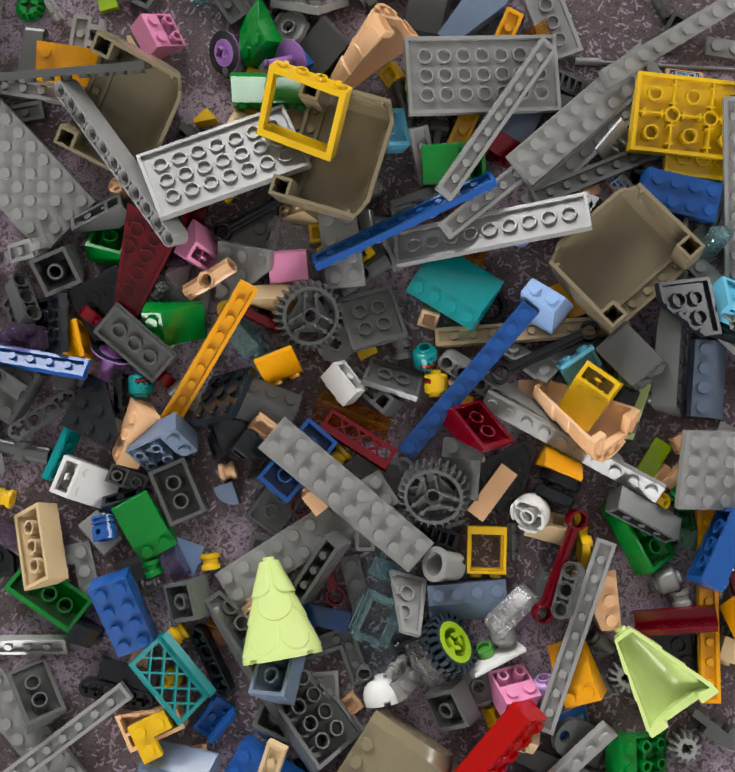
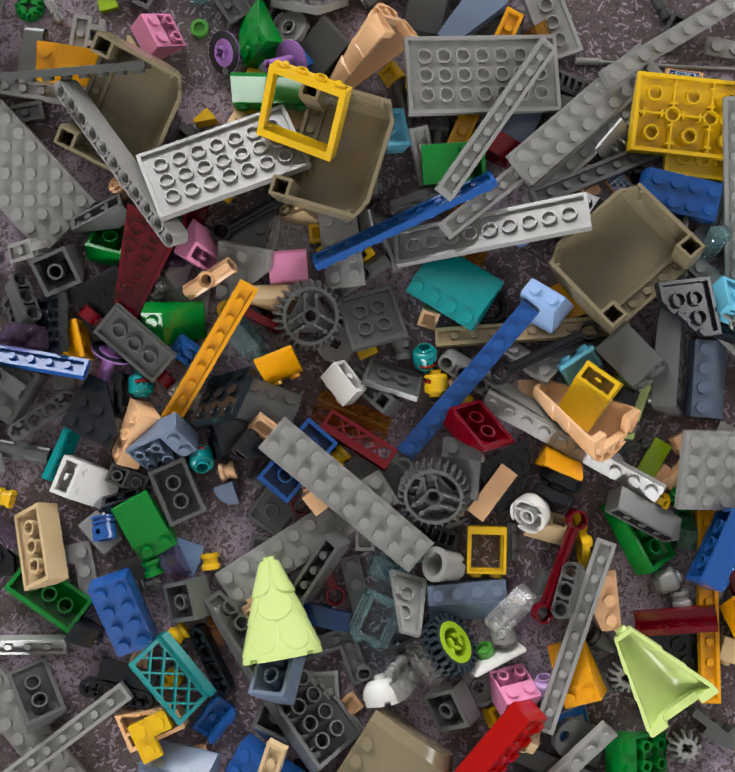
(185, 349): none -> blue bracket
(199, 28): none -> bright green tile
(202, 460): none -> teal head

